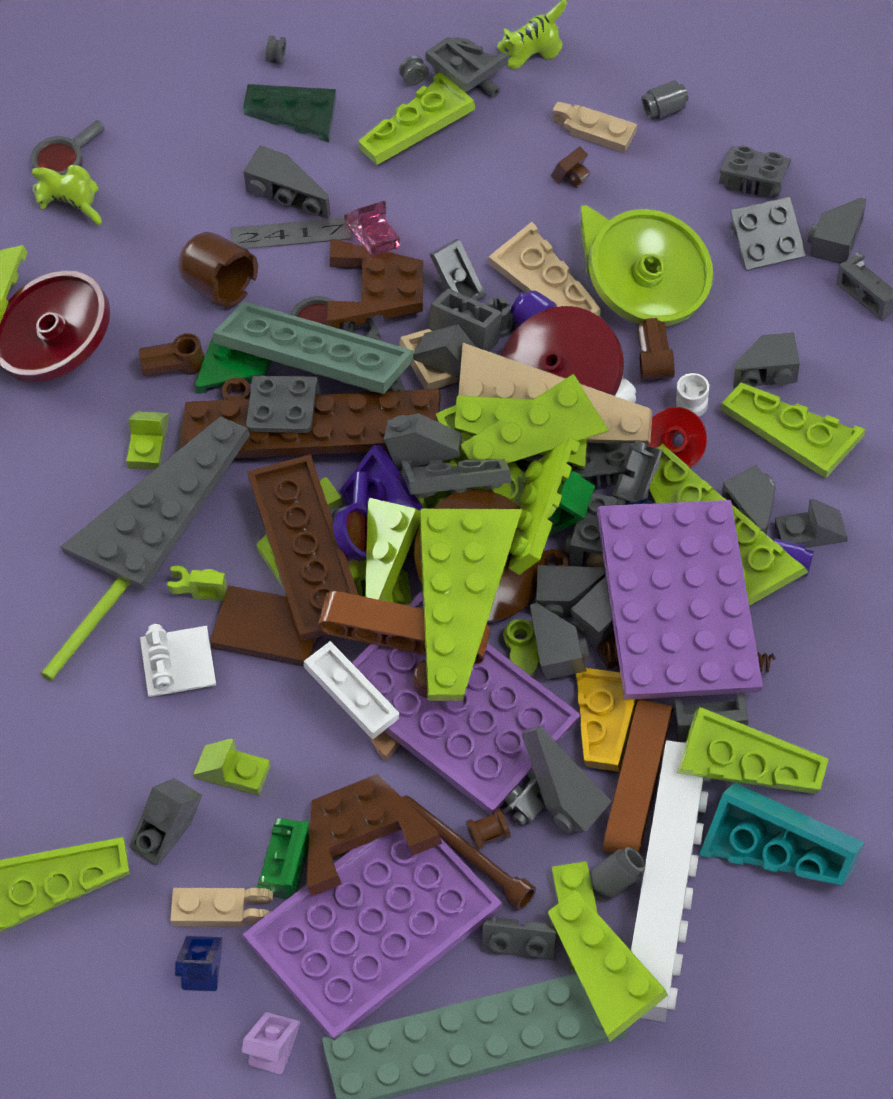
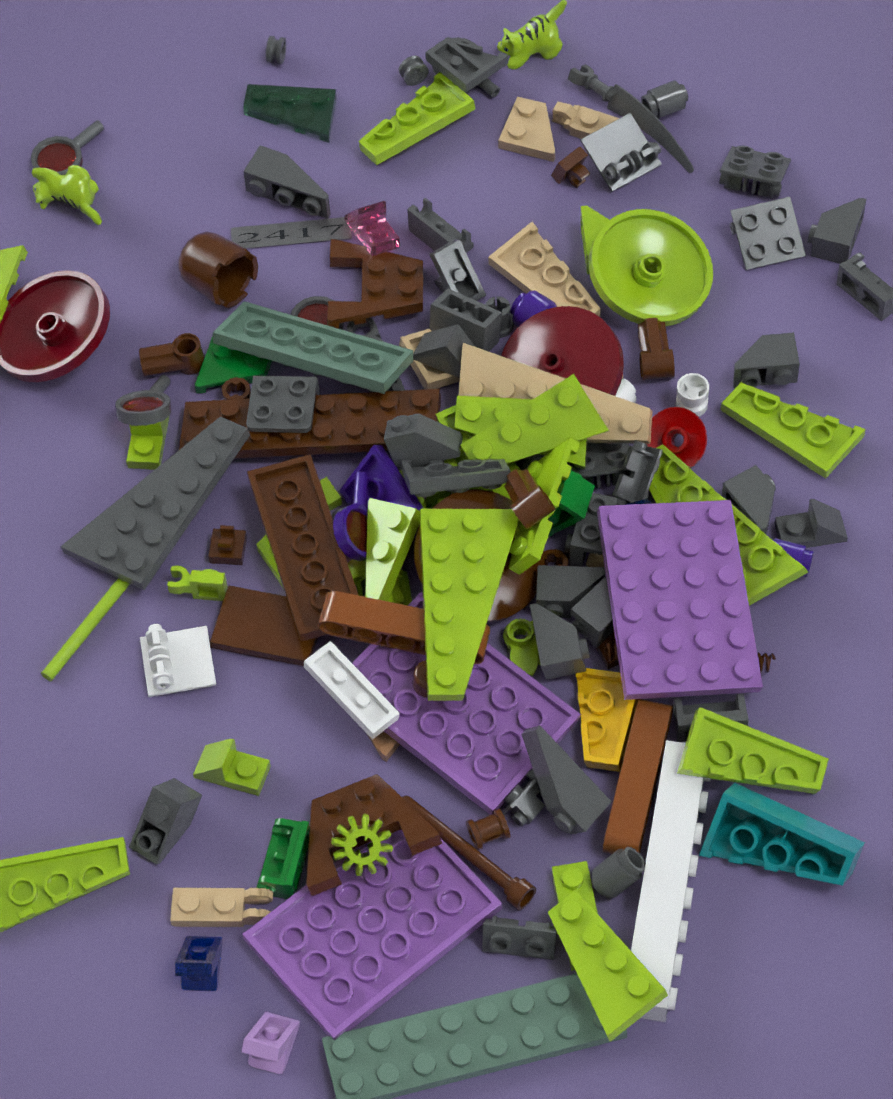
(145, 406): none -> dark grey piece
(227, 546): none -> reddish brown tile
(373, 848): none -> lime gear
(433, 229): none -> dark grey hinge
(528, 130): none -> tan wing
(528, 498): none -> reddish brown piece
(621, 152): none -> hinge
(624, 103): none -> dark grey sword

